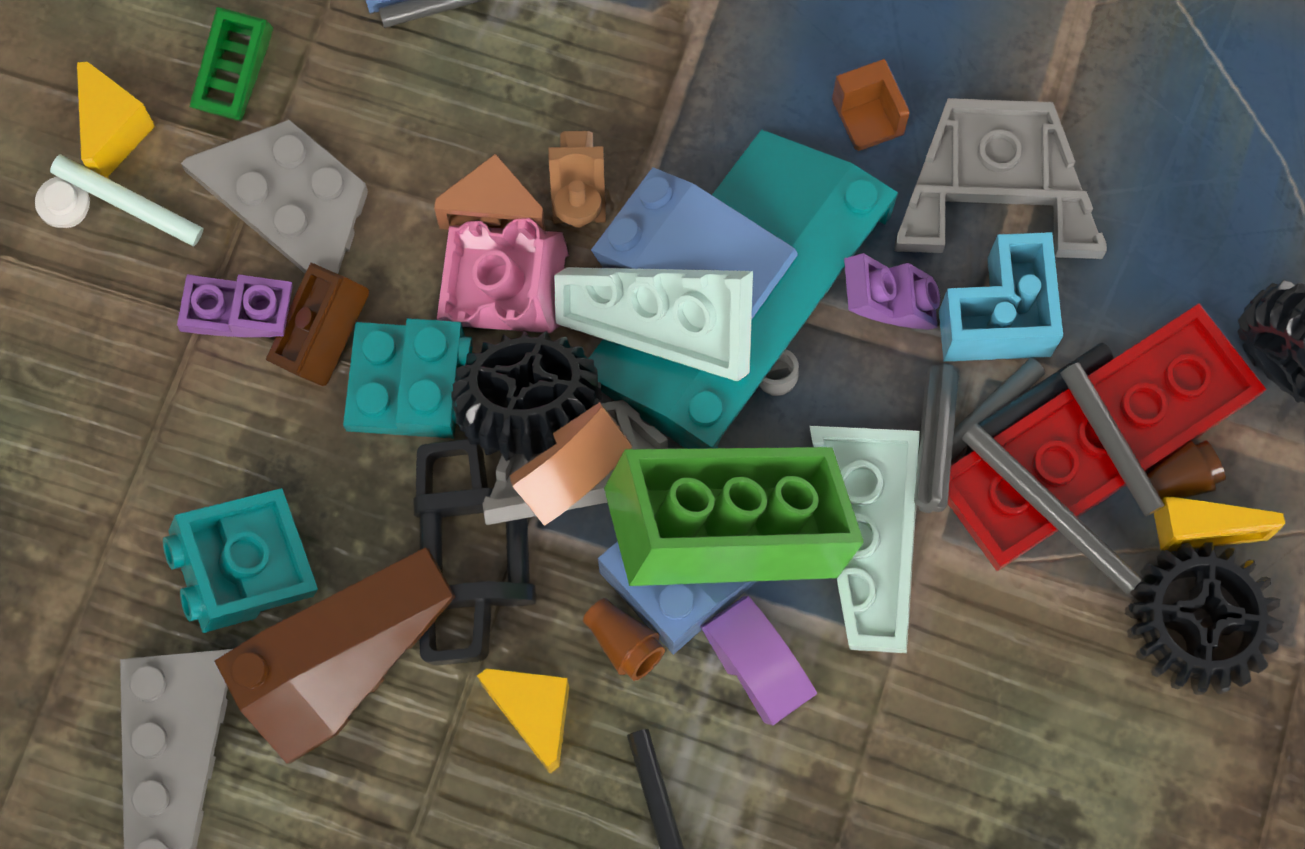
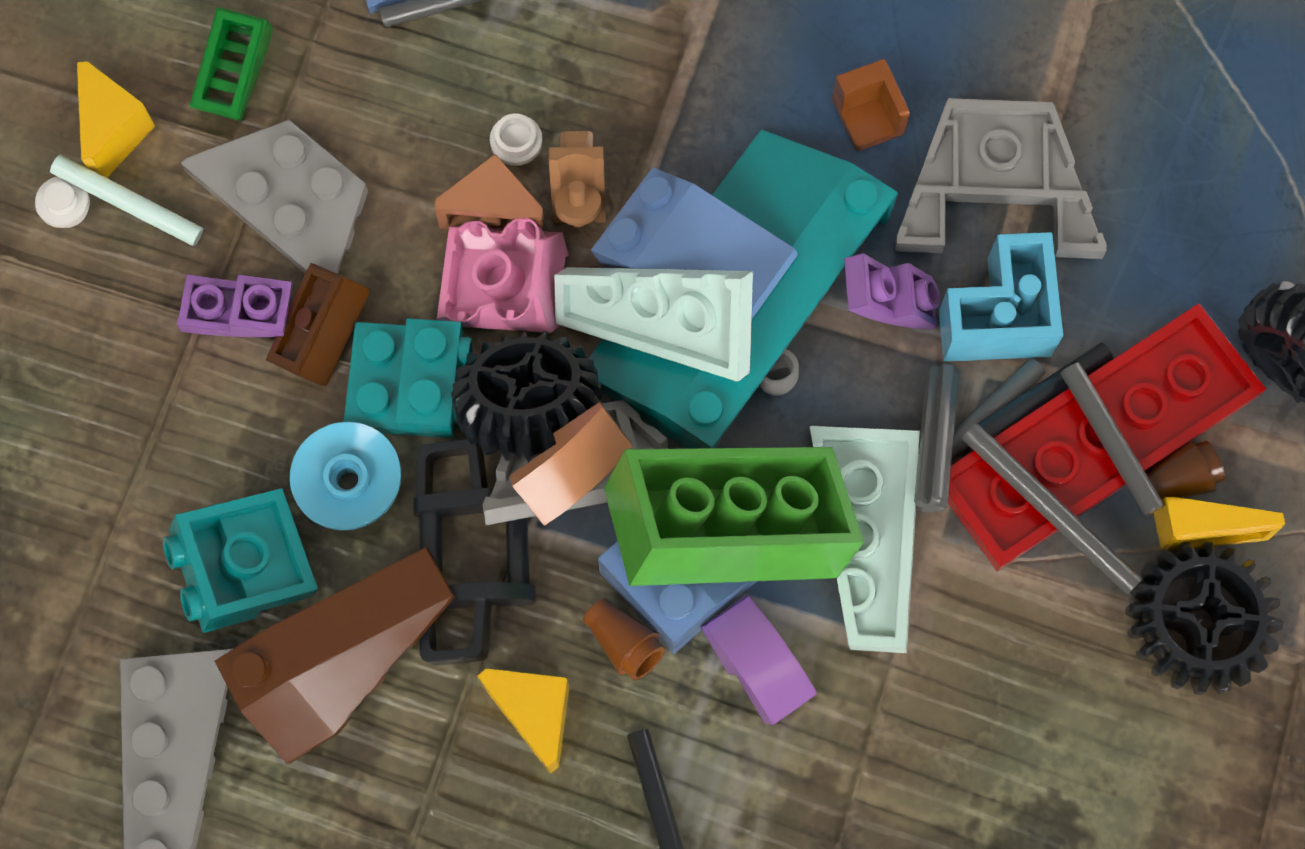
(339, 451): none -> medium azure dish
(516, 139): none -> white plate

